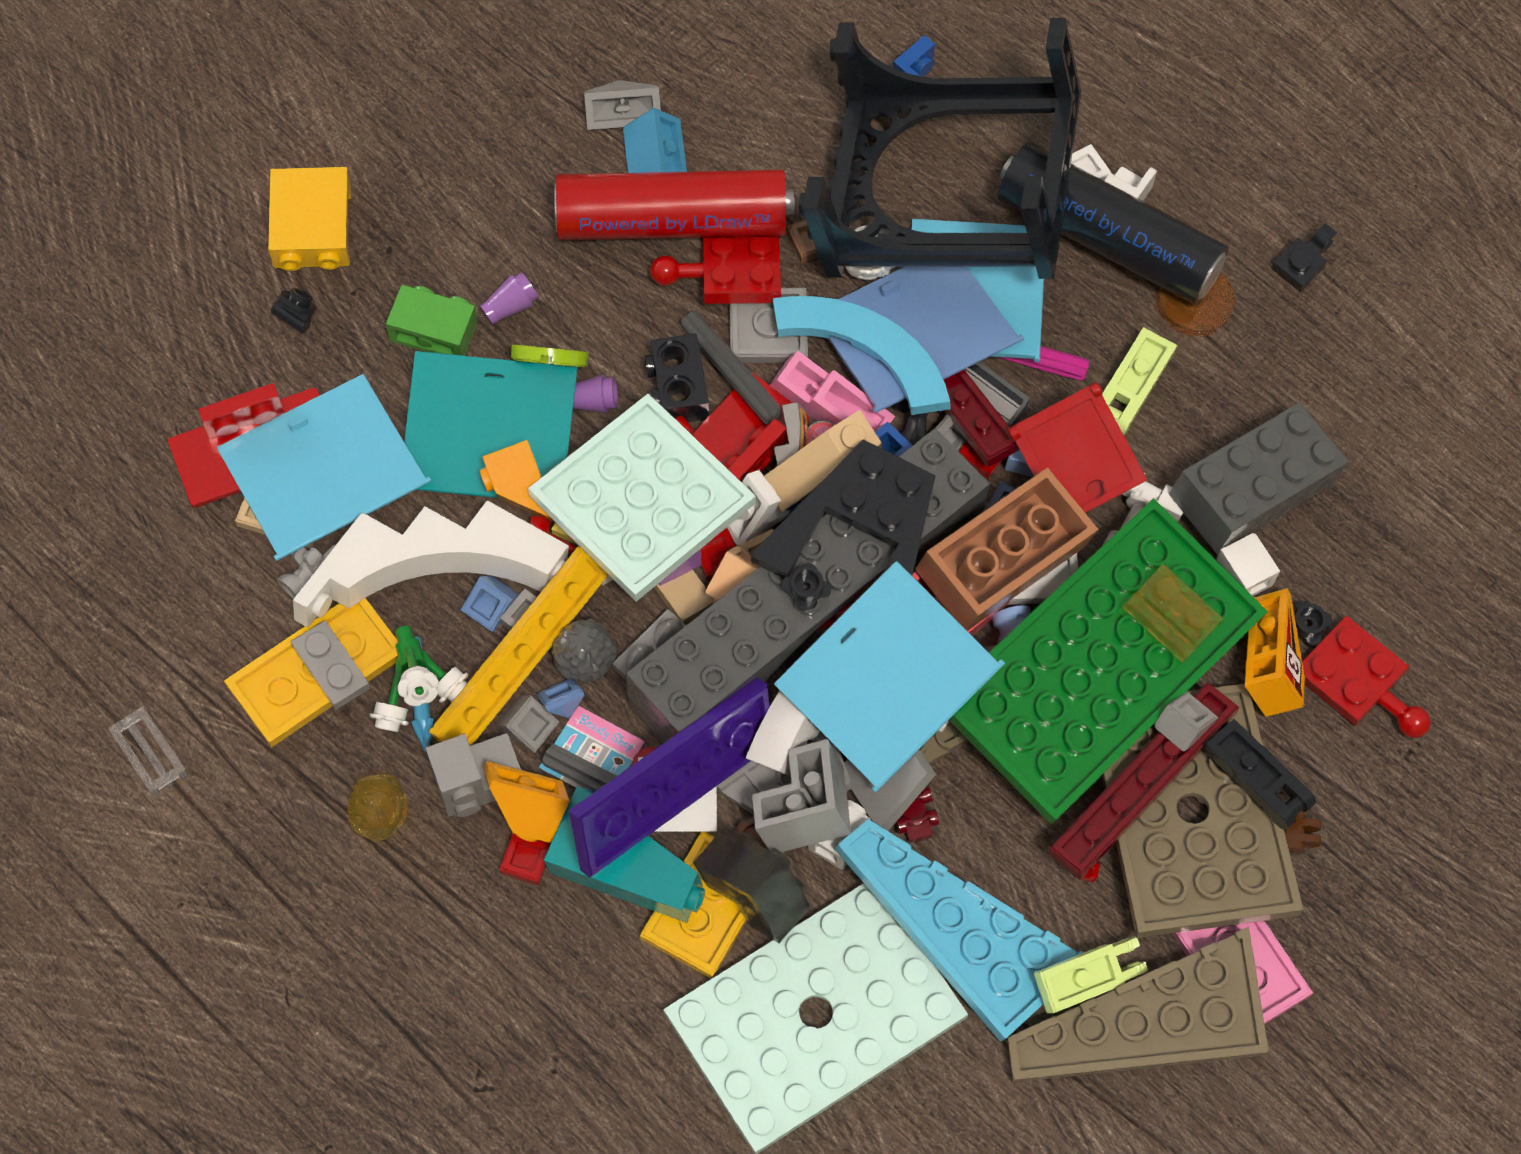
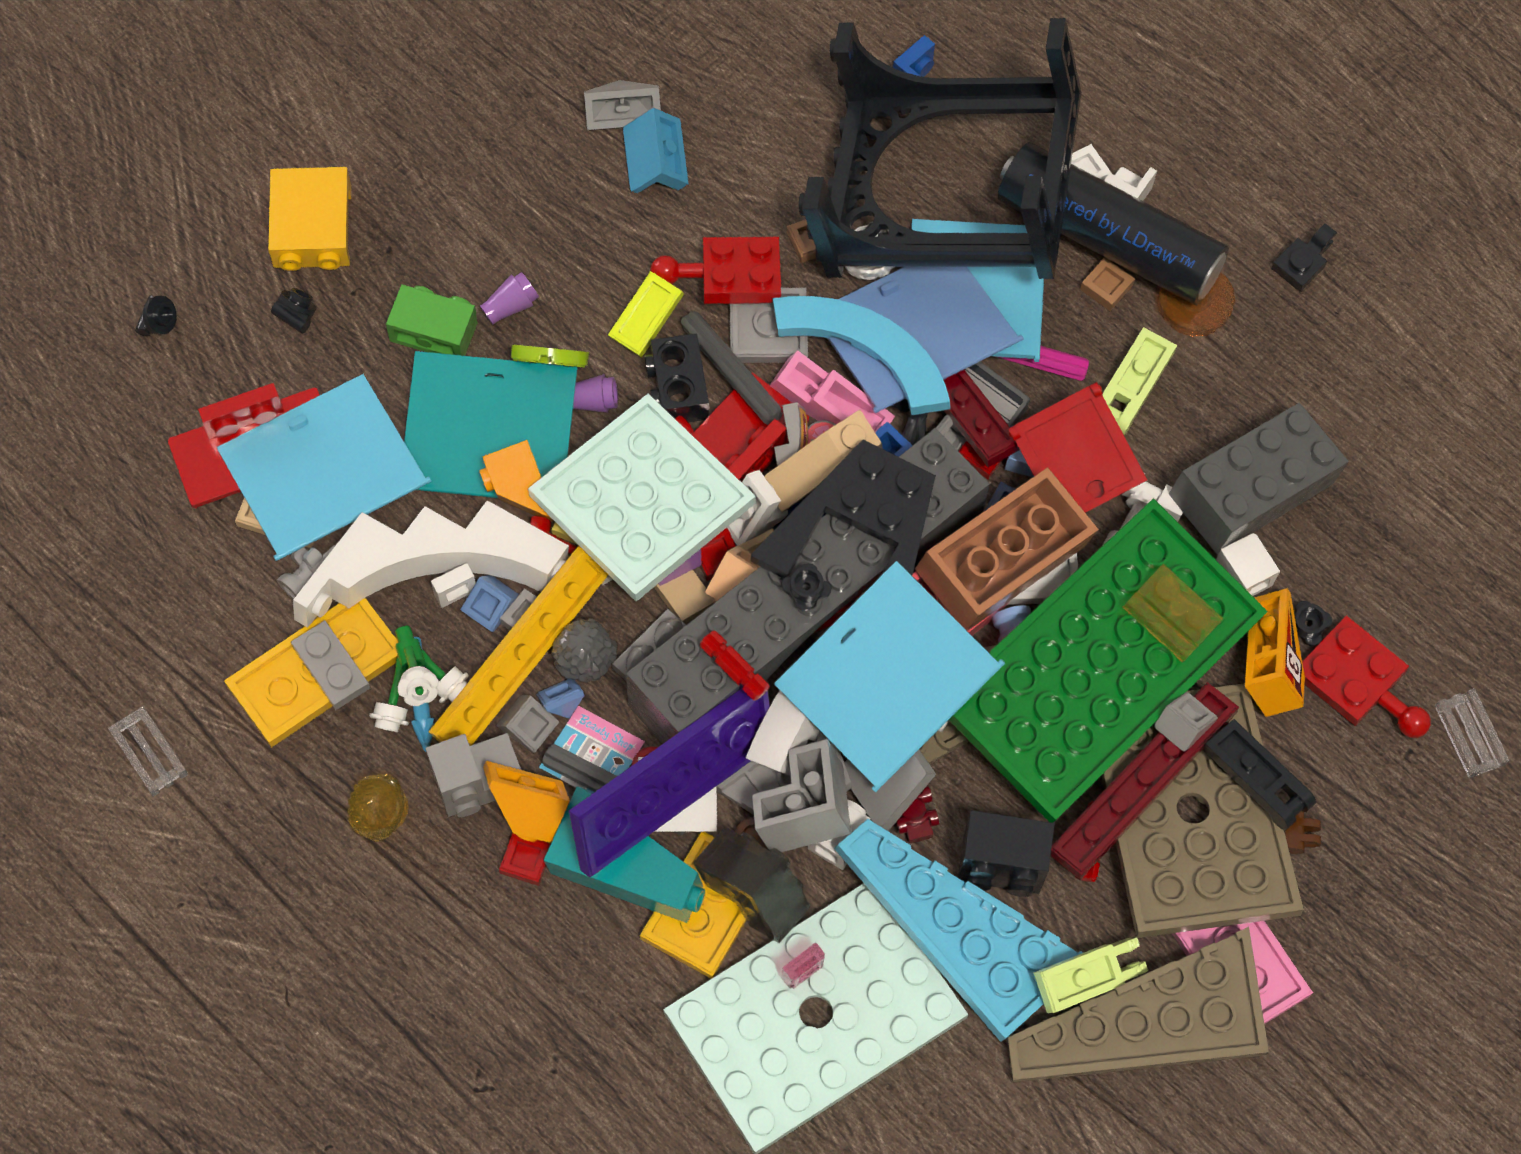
(157, 316): none -> black plate
(453, 585): none -> white tile
(646, 314): none -> neon yellow tile
(672, 205): red piece -> none
(734, 665): none -> red axle
(803, 966): none -> clear pink tile
(1006, 853): none -> black brick
(1107, 284): none -> medium nougat tile
(1484, 723): none -> clear tile

